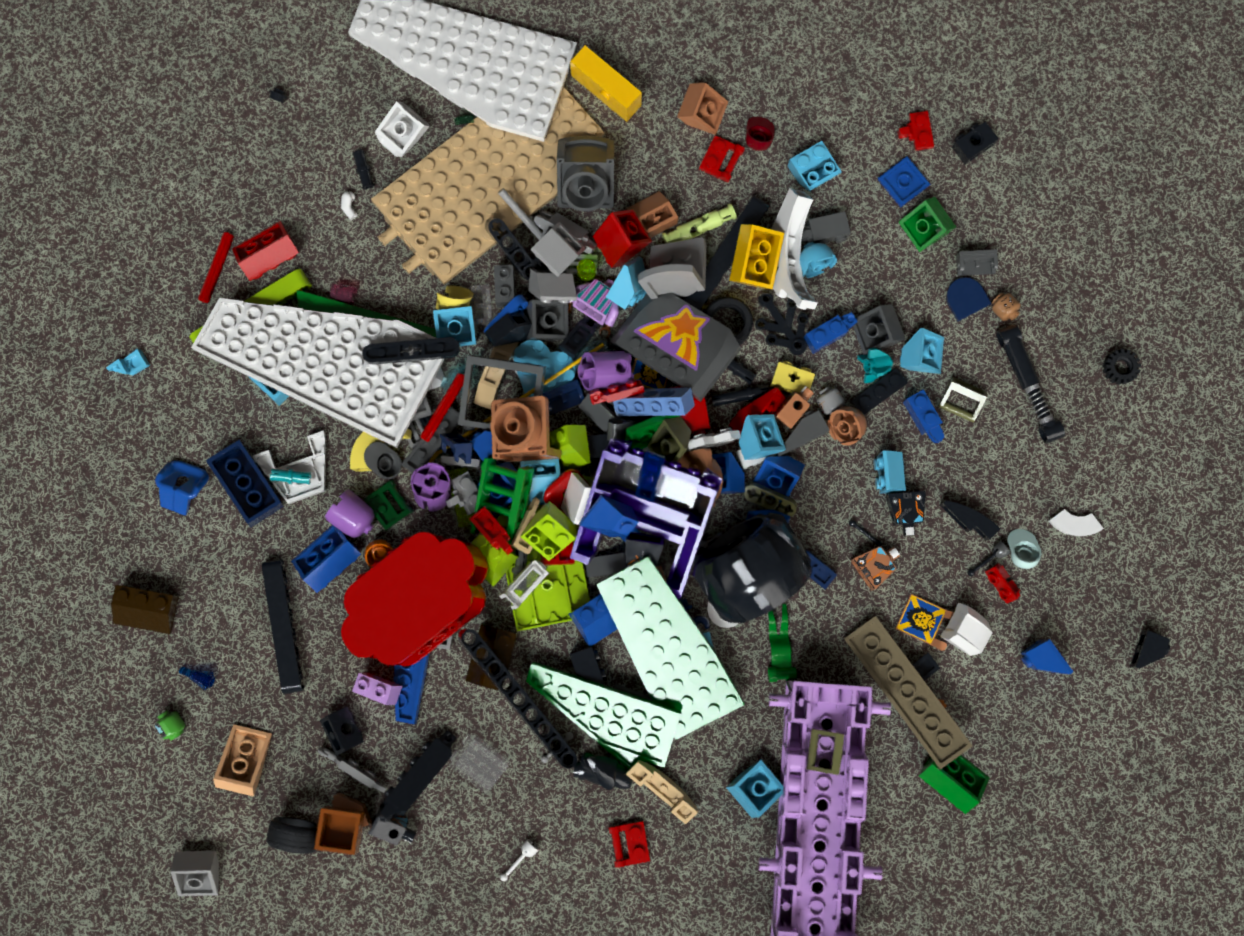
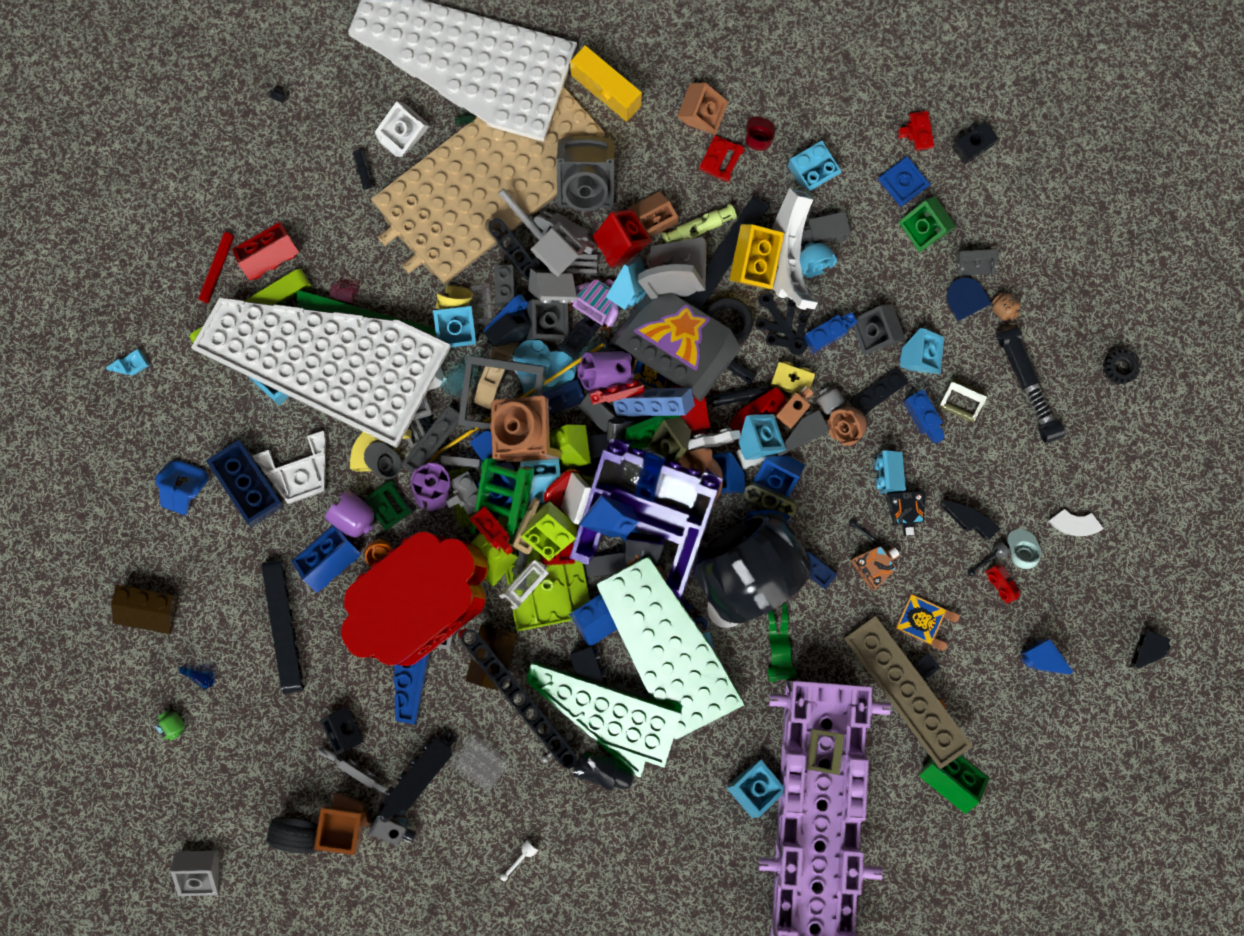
(242, 760): light nougat slope -> none
(290, 476): teal pin -> none
(346, 200): white arm -> none
(377, 688): lavender brick -> none
(391, 351): black piece -> none
(442, 408): red axle -> none
(459, 446): dark blue hinge -> none
(585, 265): clear neon green wheel -> none
(636, 844): red plate -> none
(665, 788): tan slope -> none
(875, 364): teal brick -> none
(967, 630): white slope -> none

